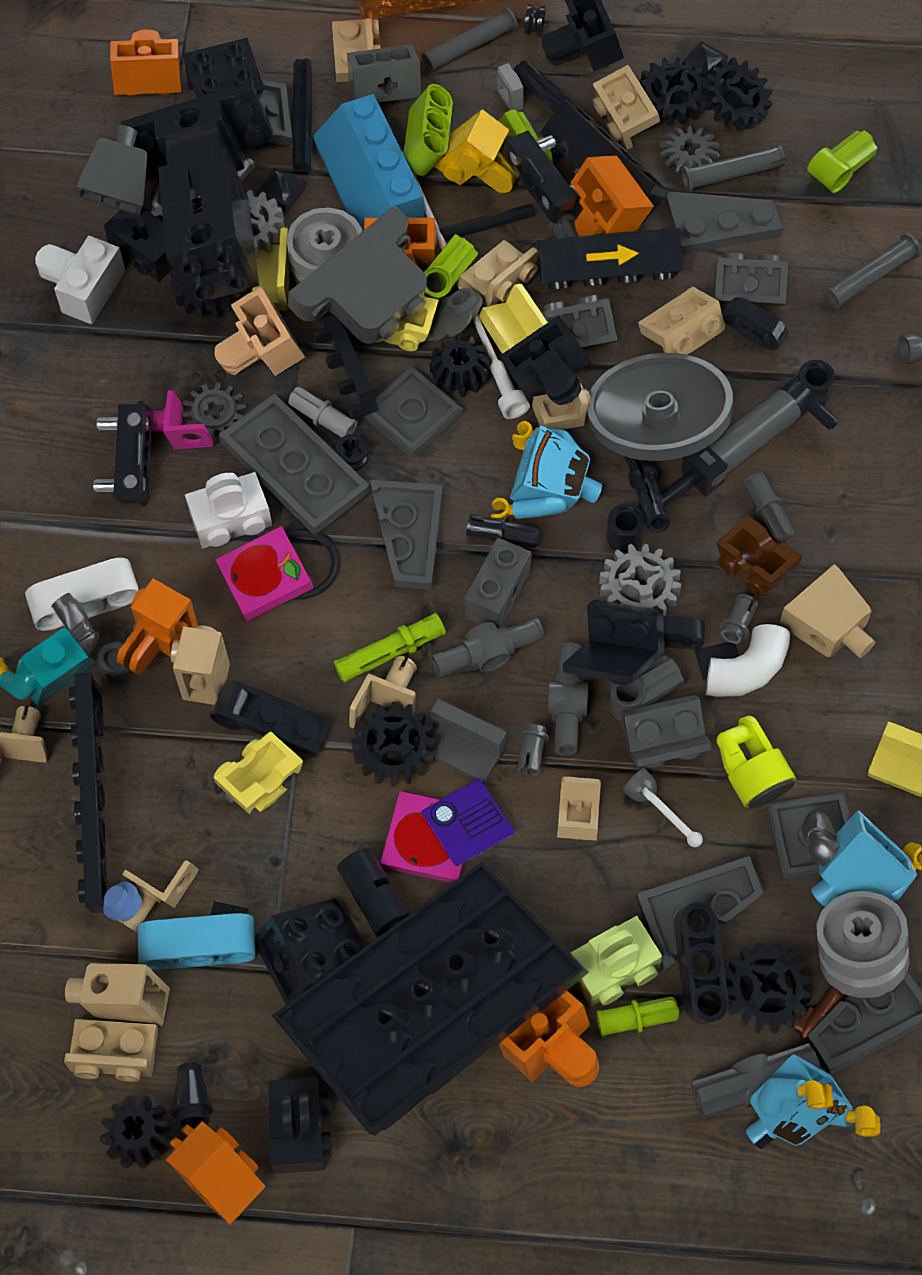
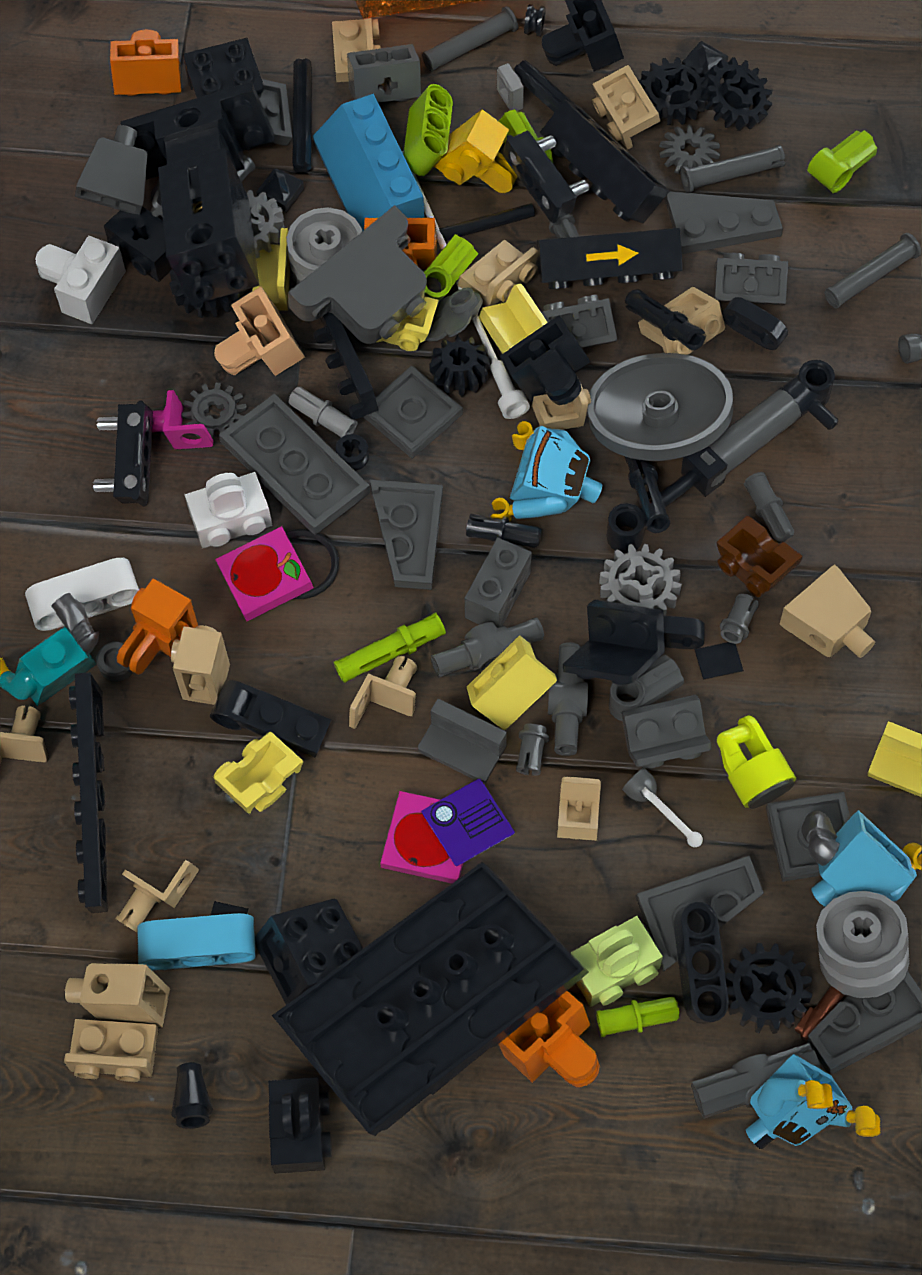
(121, 902): medium blue plate -> none
(125, 1144): black gear -> none
(215, 1170): orange brick -> none
(372, 890): black pin -> none
(393, 760): black gear -> none
(510, 684): none -> light yellow panel
(609, 198): orange brick -> none
(672, 324): none -> black pin
(753, 668): white cylinder -> none

